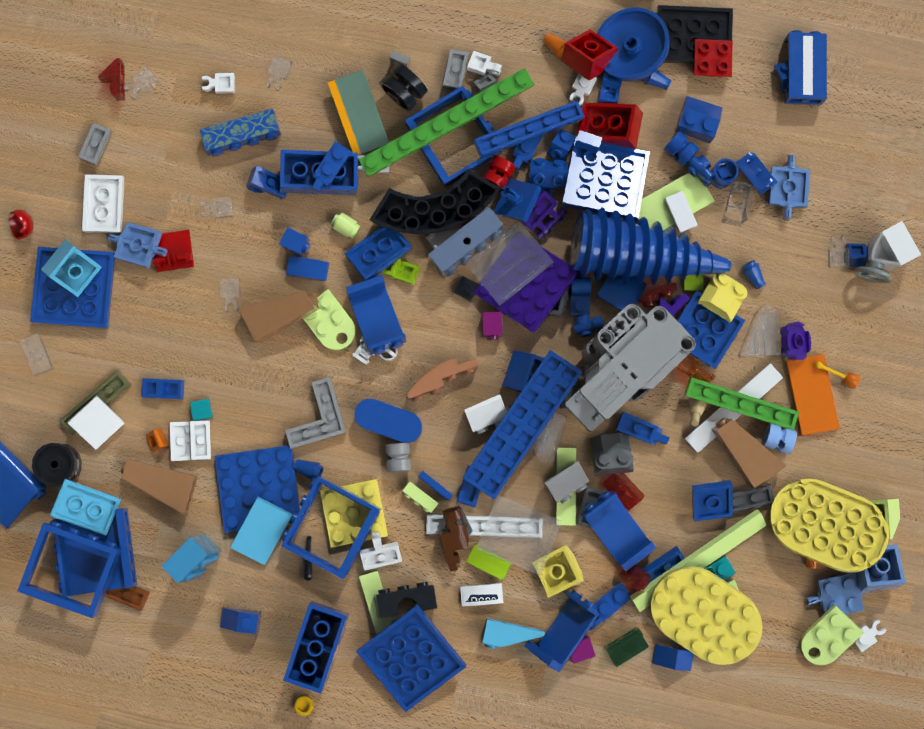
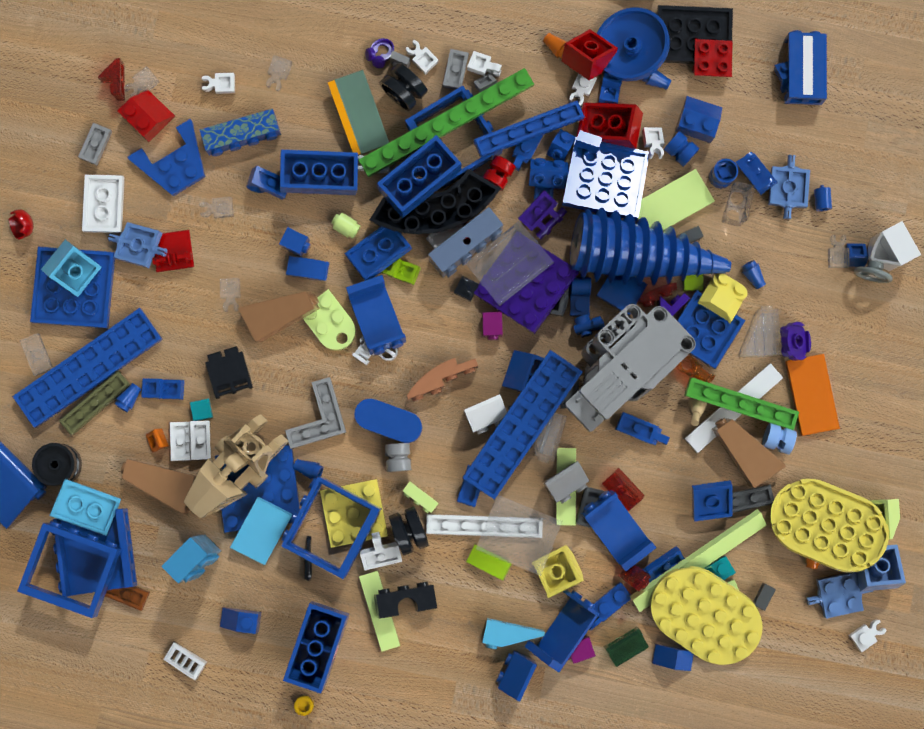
(87, 368): none -> blue plate
(96, 422): white tile -> none
(128, 398): none -> blue cone
(146, 114): none -> red slope
(178, 168): none -> blue wing
(186, 670): none -> white slope
(211, 488): none -> tan piece
(228, 372): none -> black plate
(330, 166): blue hinge -> none
(379, 61): none -> dark purple piece
(407, 531): none -> black wheel
(411, 658): blue plate -> none
(423, 58): none -> white plate
(432, 163): none -> blue brick
(435, 485): blue tile -> none
(455, 535): reddish brown plate -> none
(481, 594): white slope -> none
(516, 675): none -> blue slope
(517, 200): blue tile -> none
(611, 454): dark grey slope -> none
(654, 140): none -> white plate
(681, 212): white tile -> none
(693, 234): none -> dark grey piece
(700, 167): blue plate -> none
(764, 596): none -> dark grey piece
(823, 198): none -> blue piece
(831, 635): yellowish green plate -> none
(850, 379): hinge -> none

